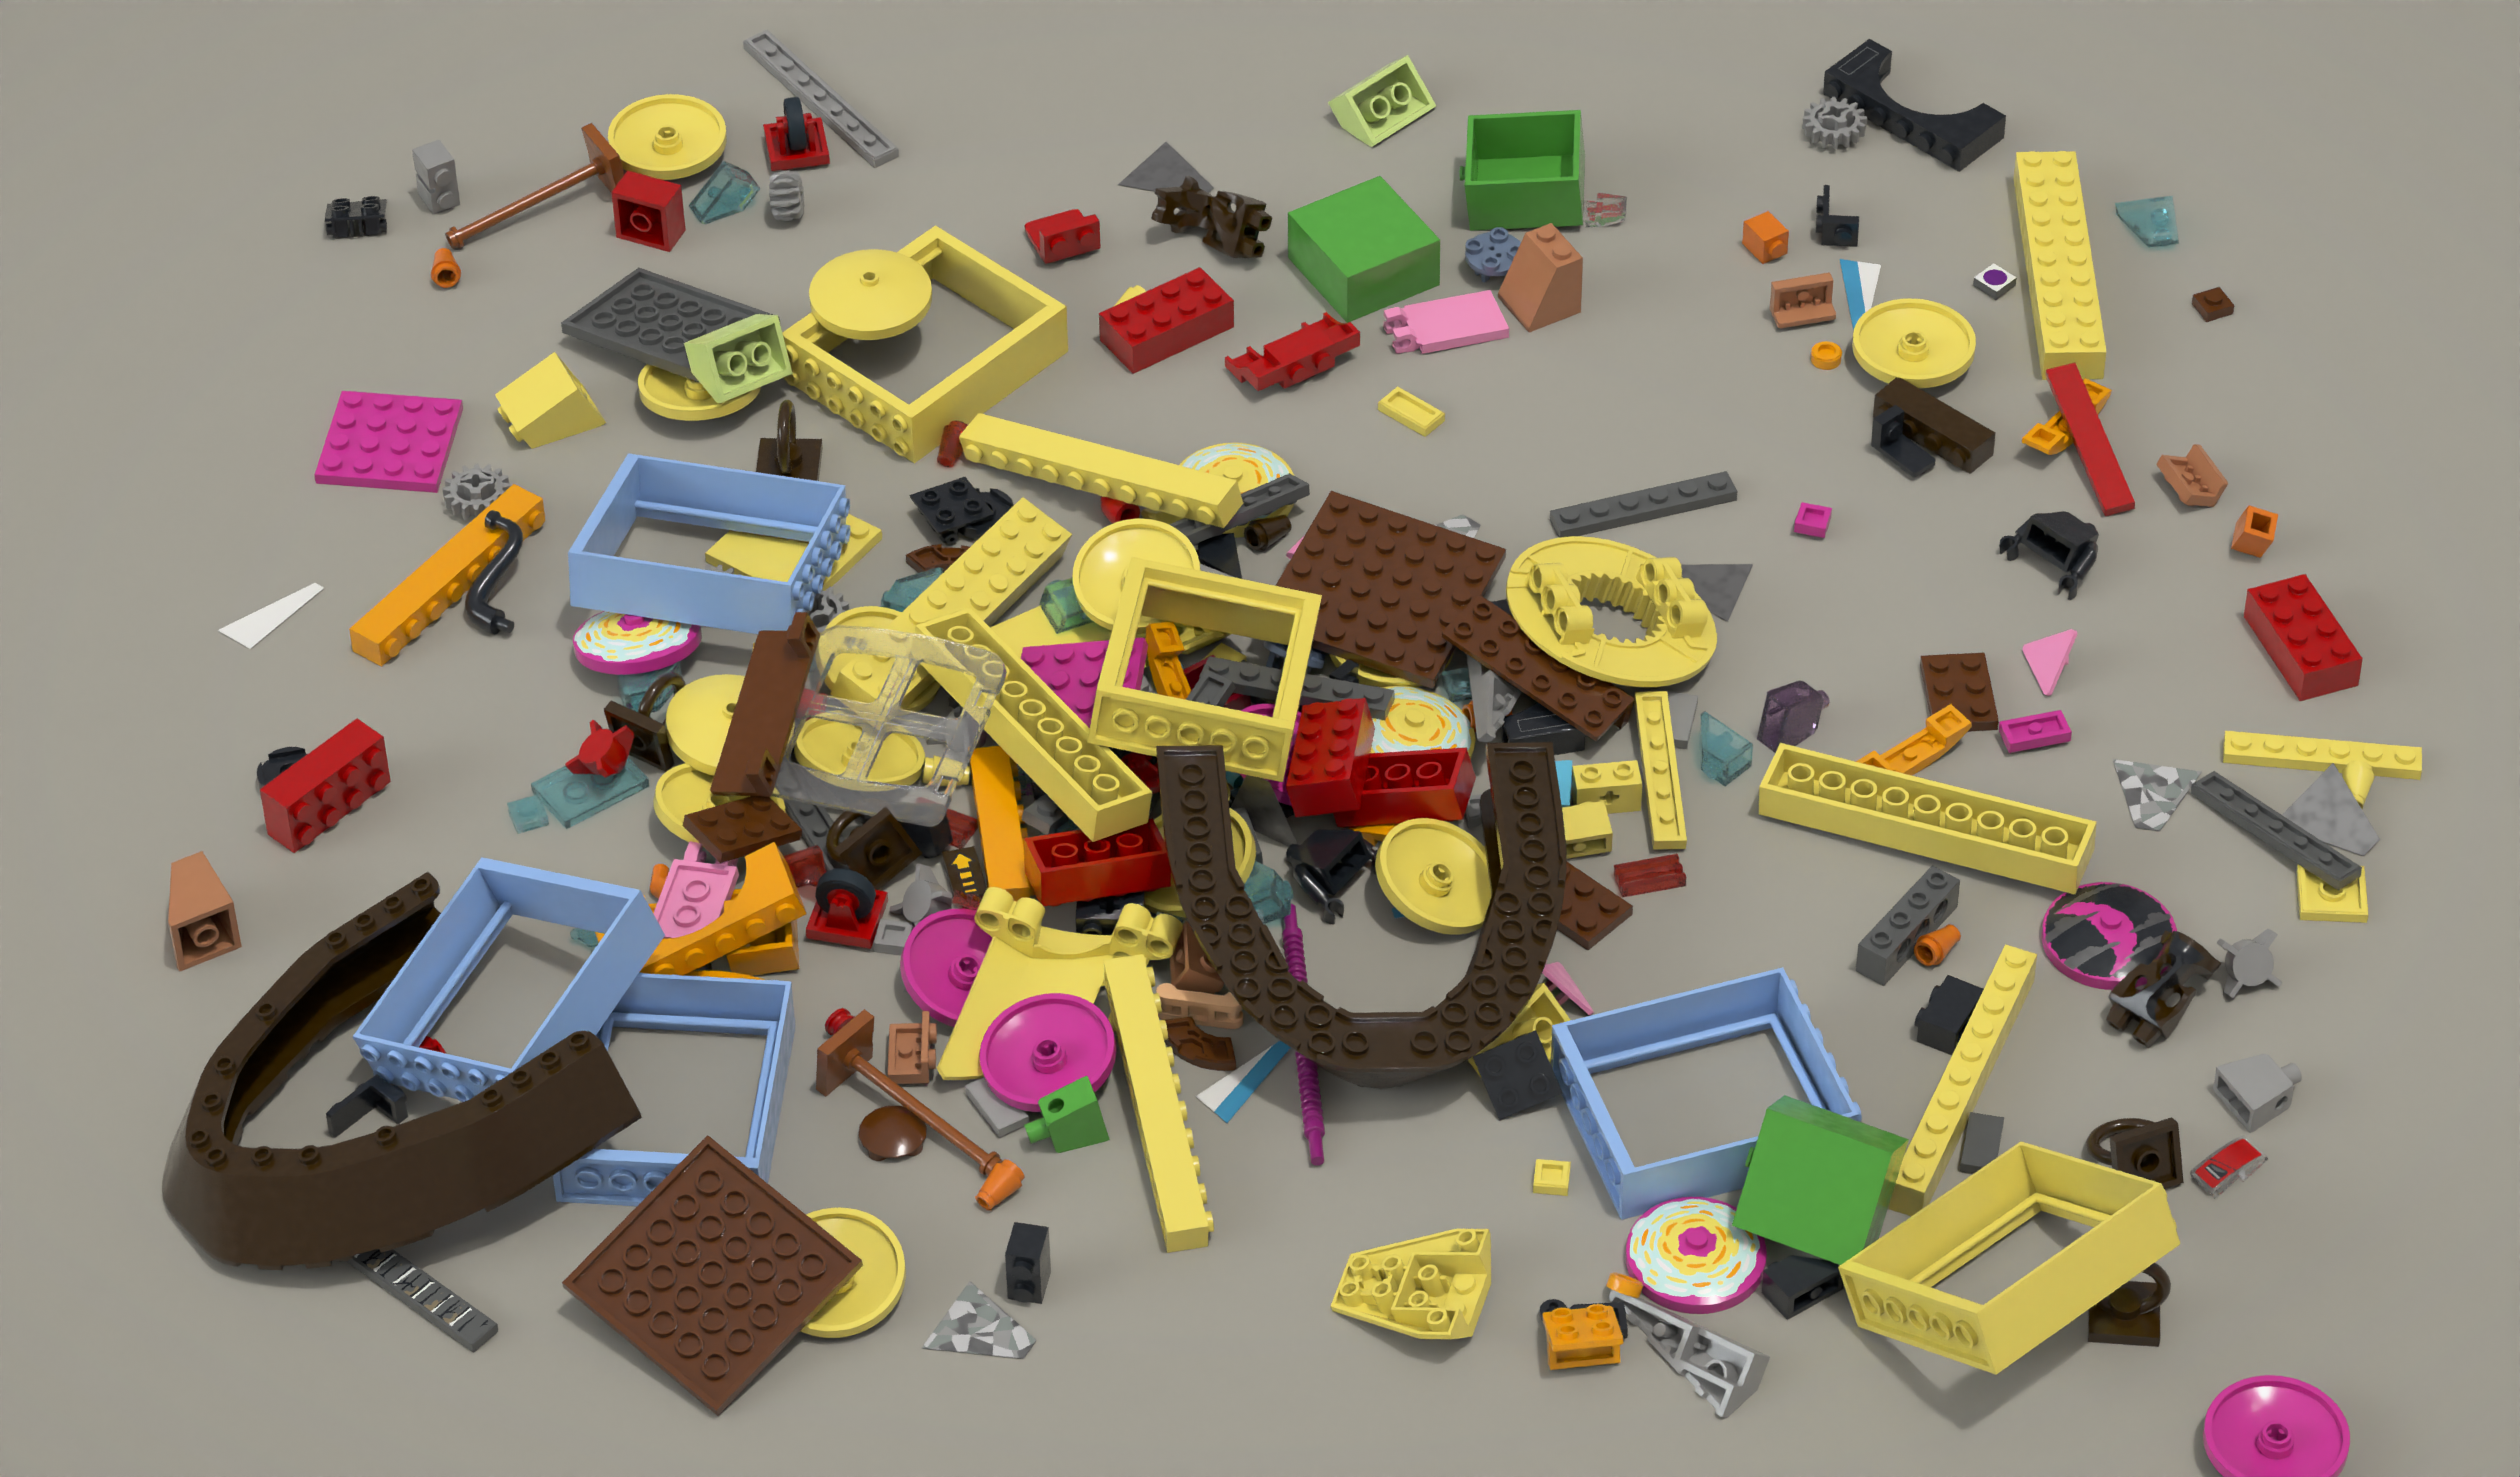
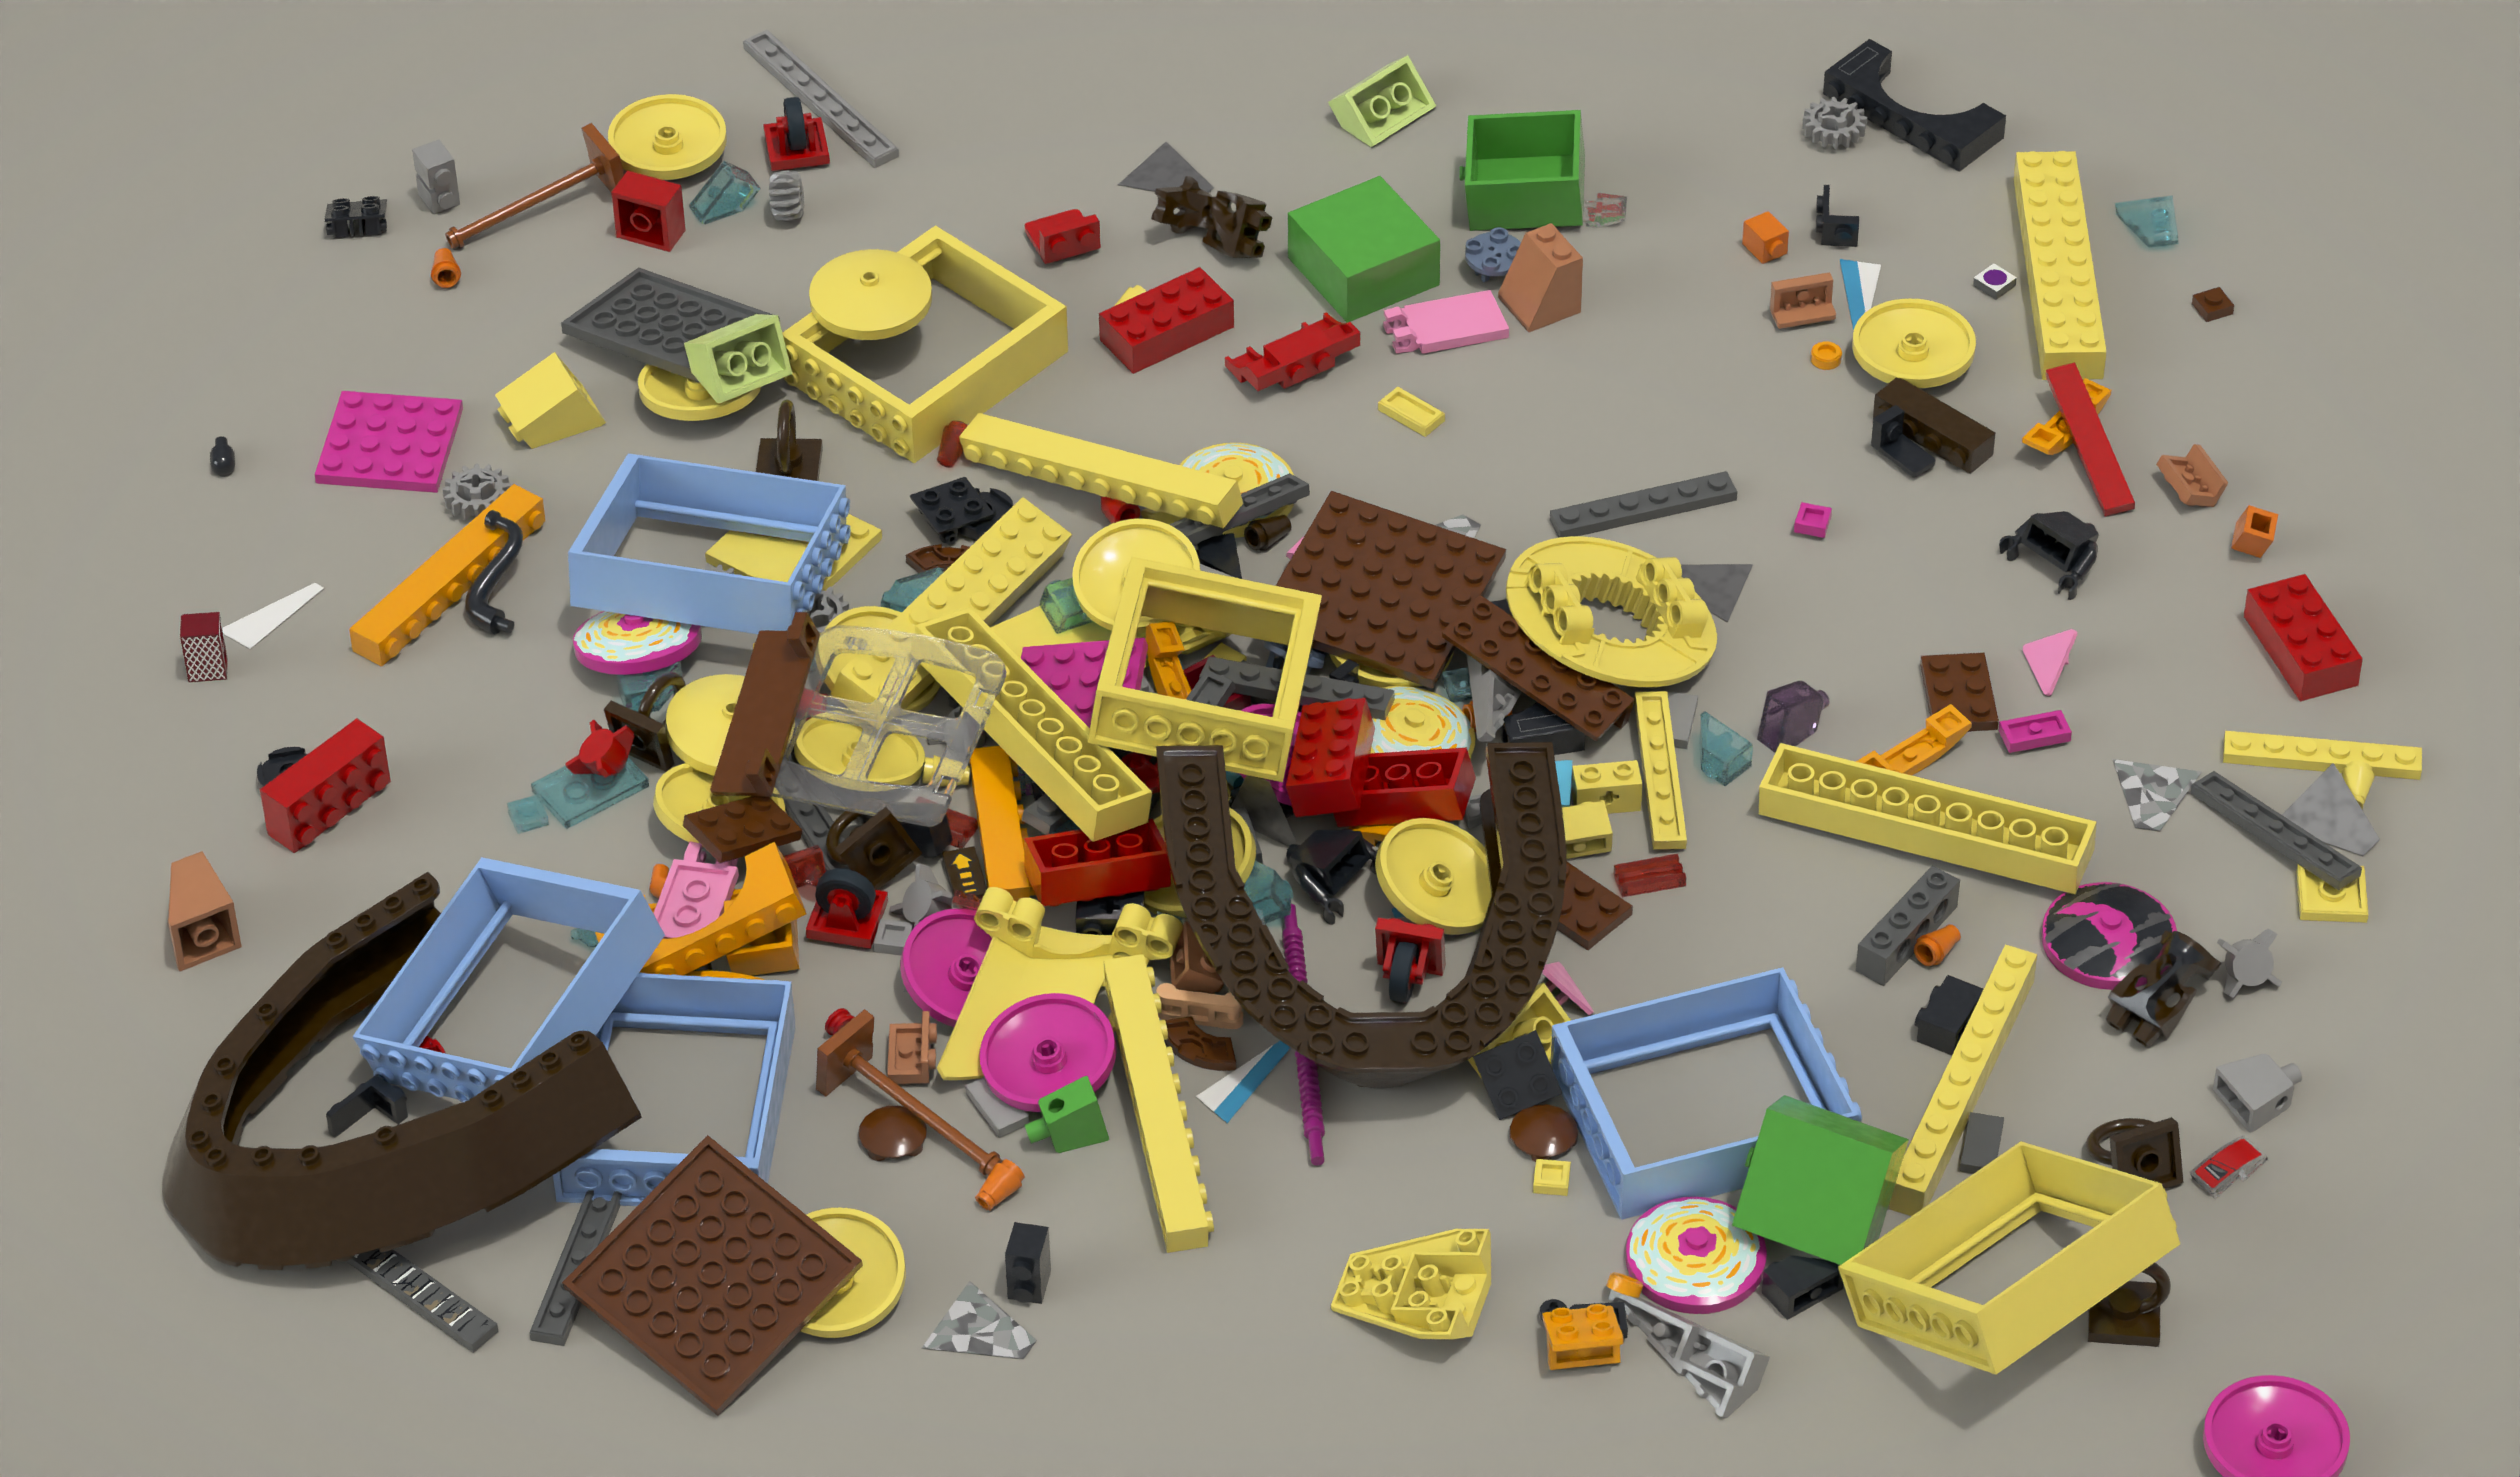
(203, 647): none -> dark red panel
(222, 457): none -> black cylinder
(558, 1305): none -> dark grey tile
(1408, 954): none -> red plate
(1544, 1131): none -> reddish brown dish

